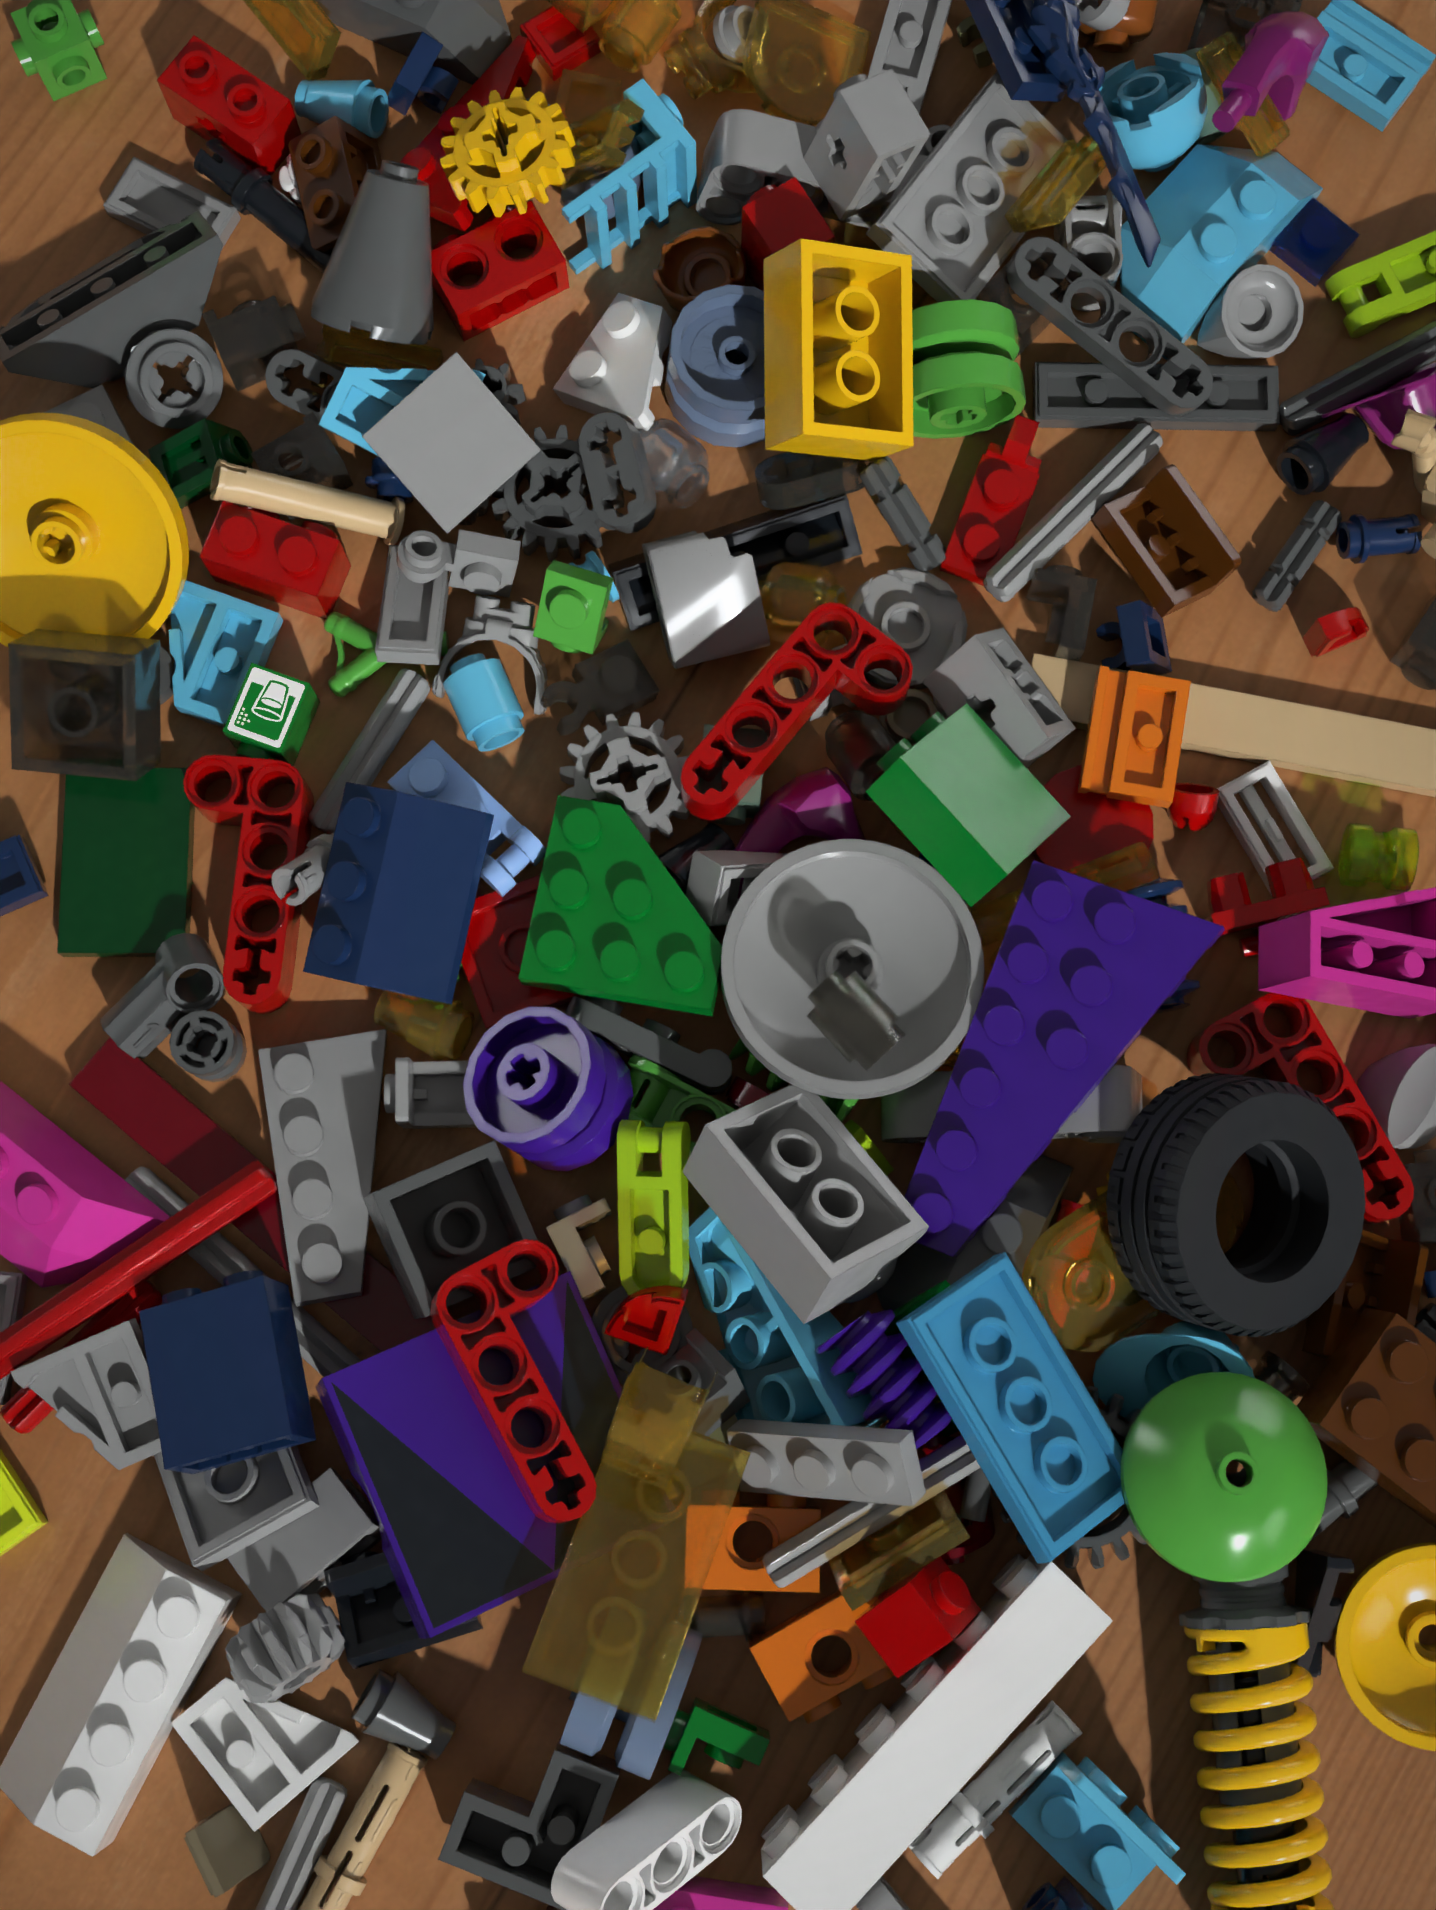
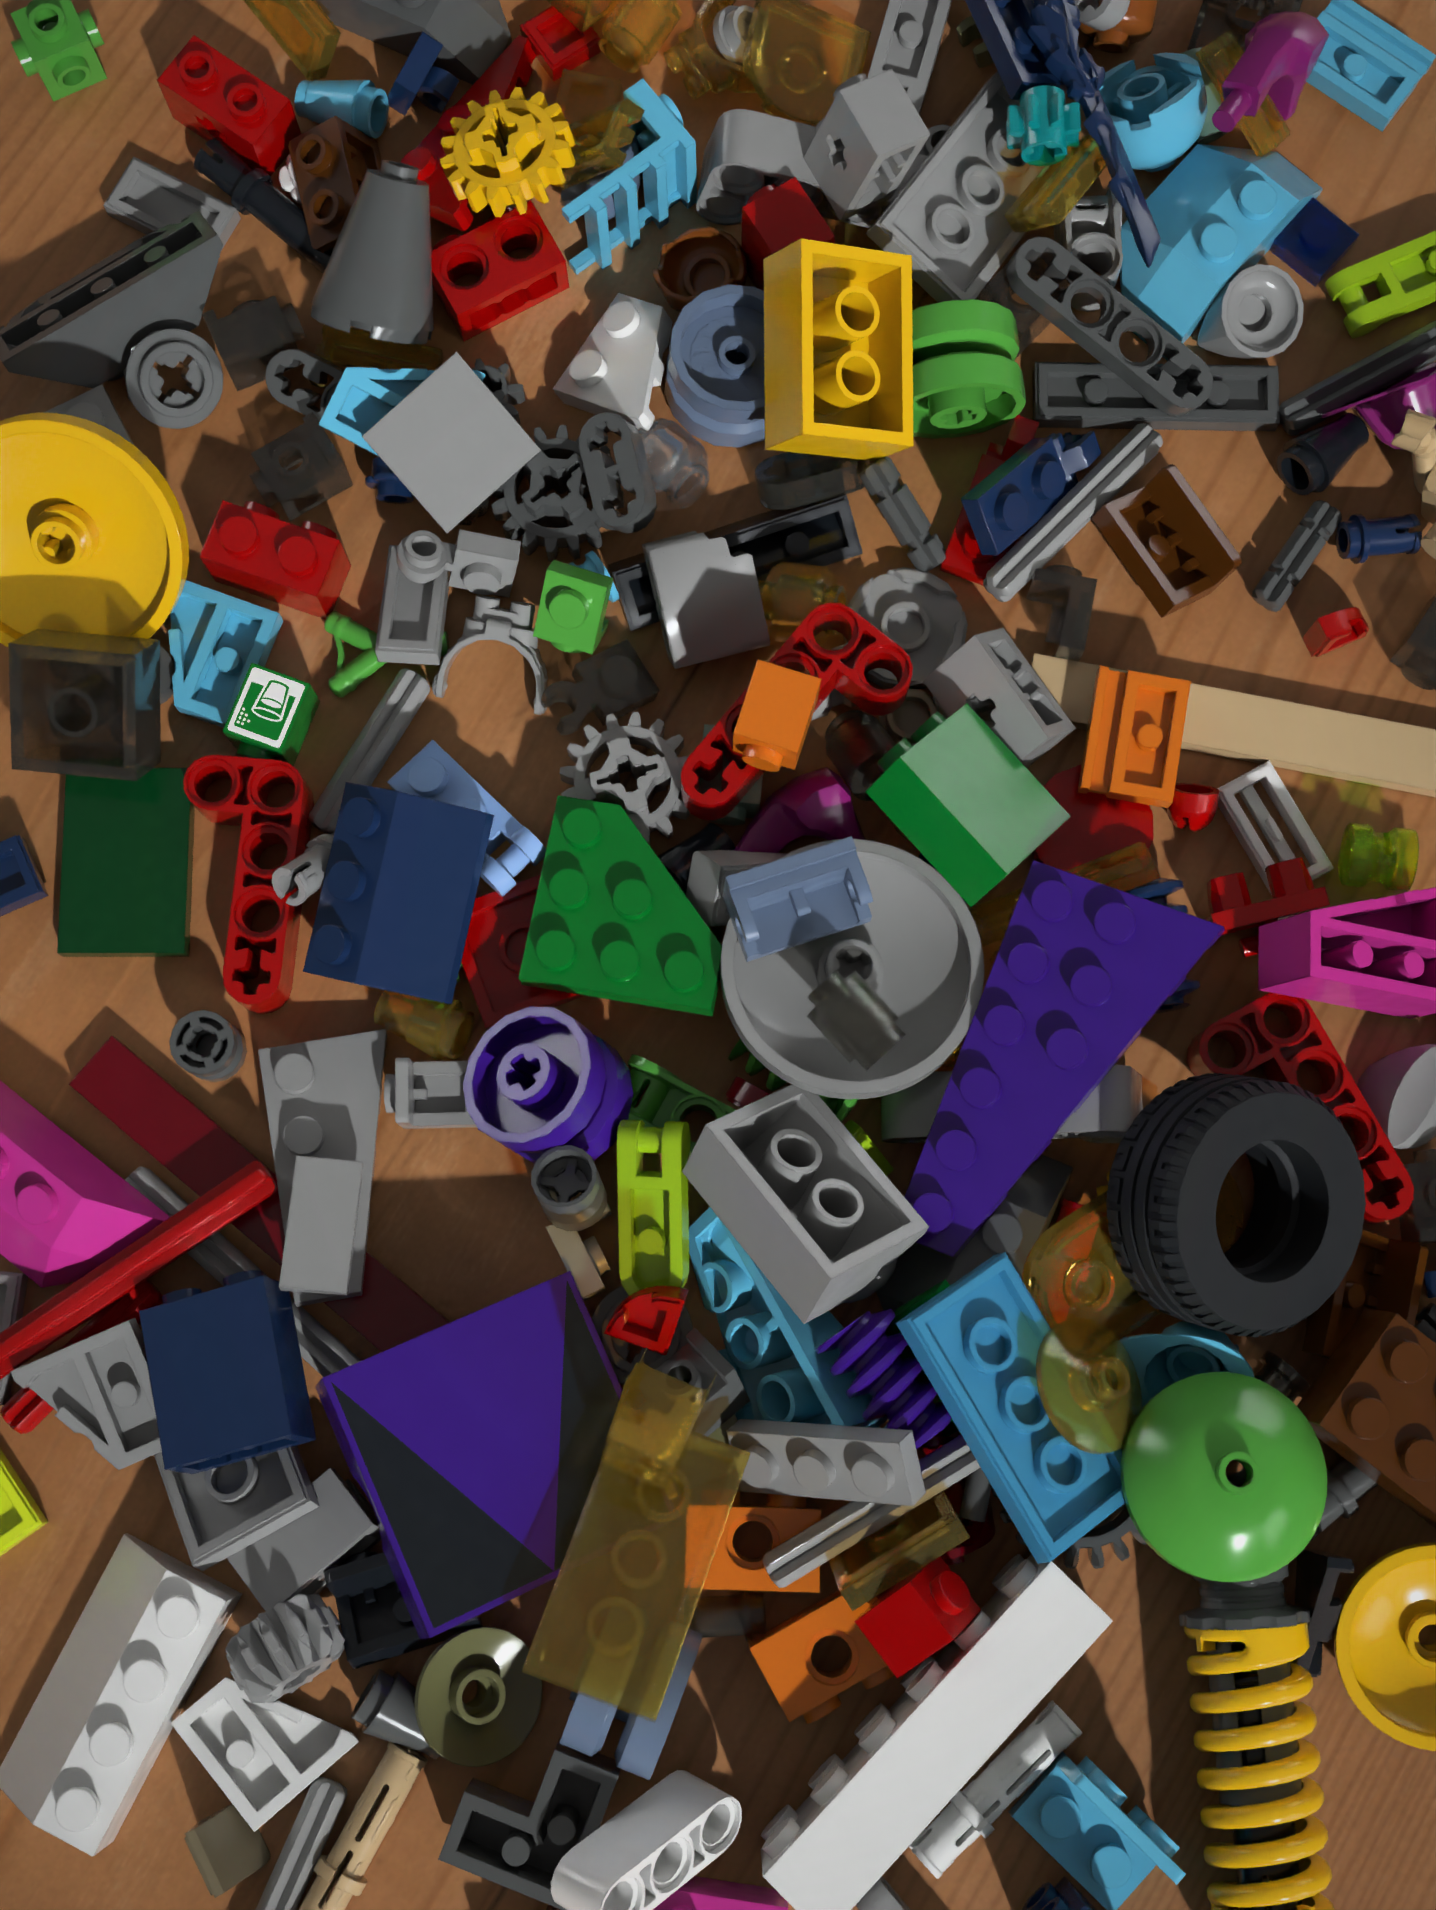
(162, 998): dark grey piece -> none
(191, 455): dark green bracket -> none
(308, 501): tan pin -> none
(321, 1226): none -> light grey tile
(448, 1222): dark grey brick -> none
(484, 702): medium azure brick -> none
(499, 1713): none -> olive dish
(526, 1387): red beam -> none
(562, 1175): none -> dark grey wheel
(655, 1042): dark grey plate -> none
(727, 1737): green bracket -> none
(775, 716): none -> orange brick
(798, 899): none -> sand blue hinge
(1026, 488): none -> dark blue hinge
(1043, 125): none -> teal gear
(1088, 1385): none -> clear yellow dish
(1142, 639): dark blue tile -> none

